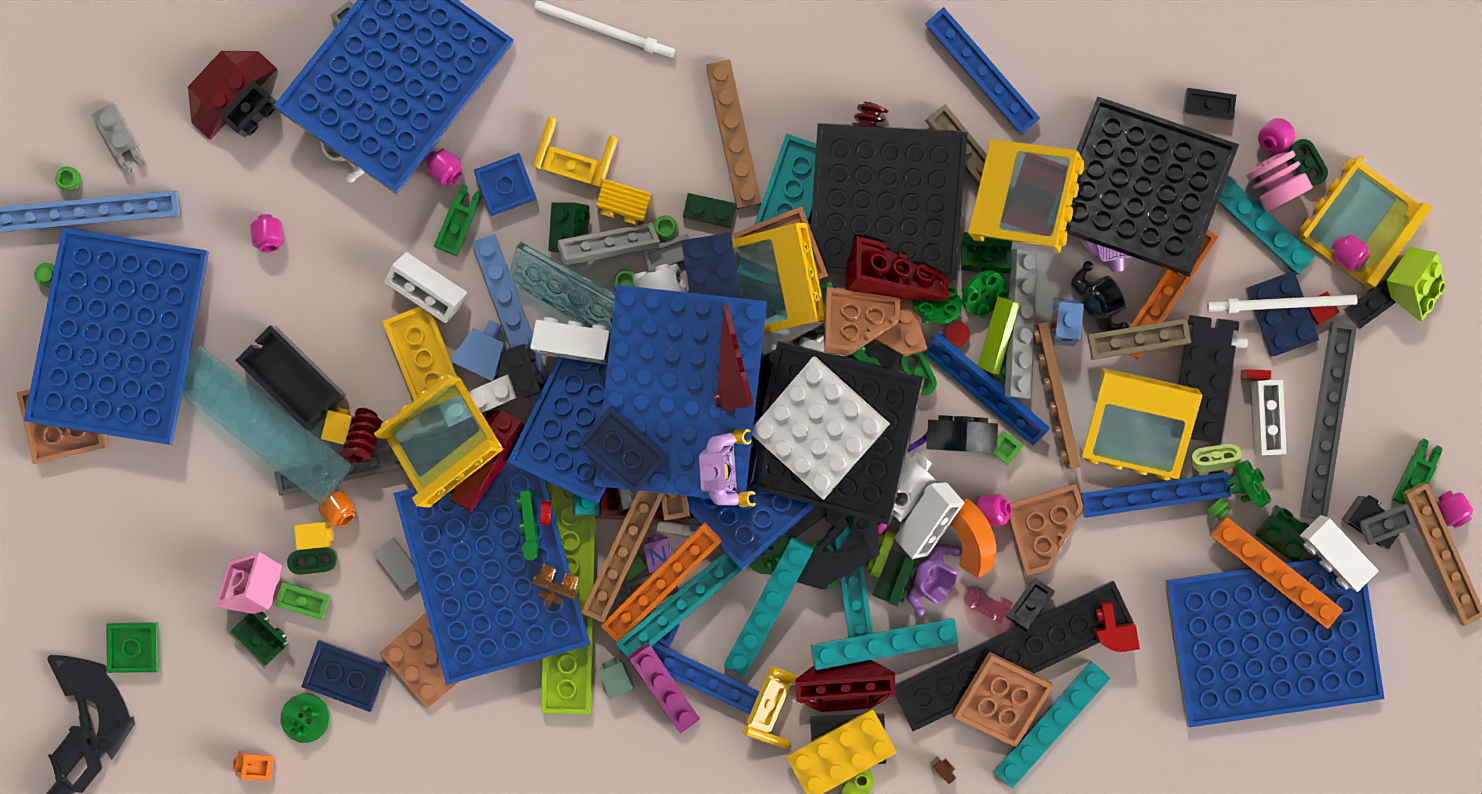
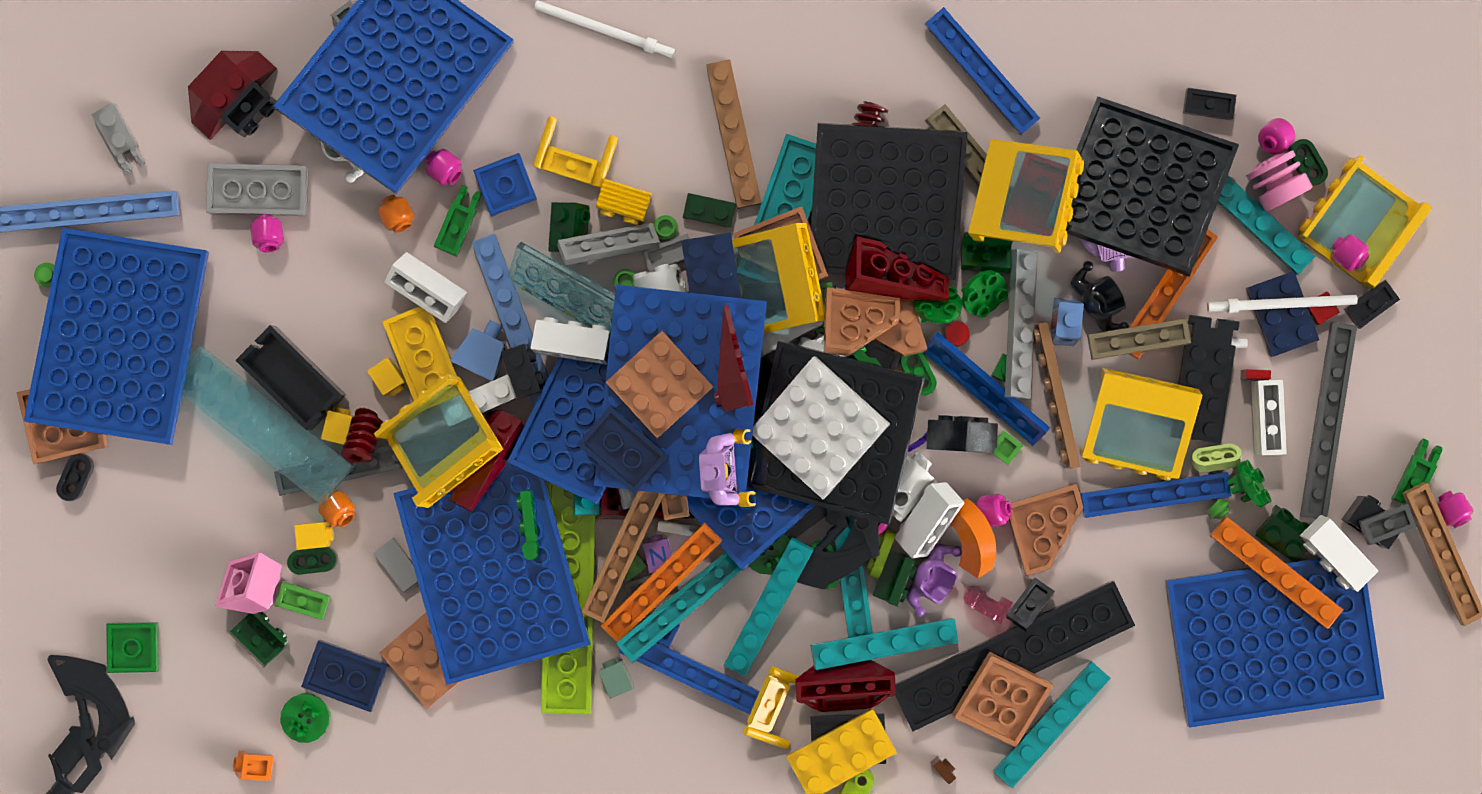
(68, 178): bright green plate -> none
(73, 475): none -> black plate
(257, 189): none -> light grey plate
(387, 377): none -> yellow brick
(396, 213): none -> orange head
(545, 513): red tile -> none
(545, 580): clear orange hips -> none
(659, 384): none -> nougat plate
(663, 687): magenta plate -> none
(998, 335): lime tile -> none
(1115, 637): red brick -> none
(1417, 282): lime slope -> none

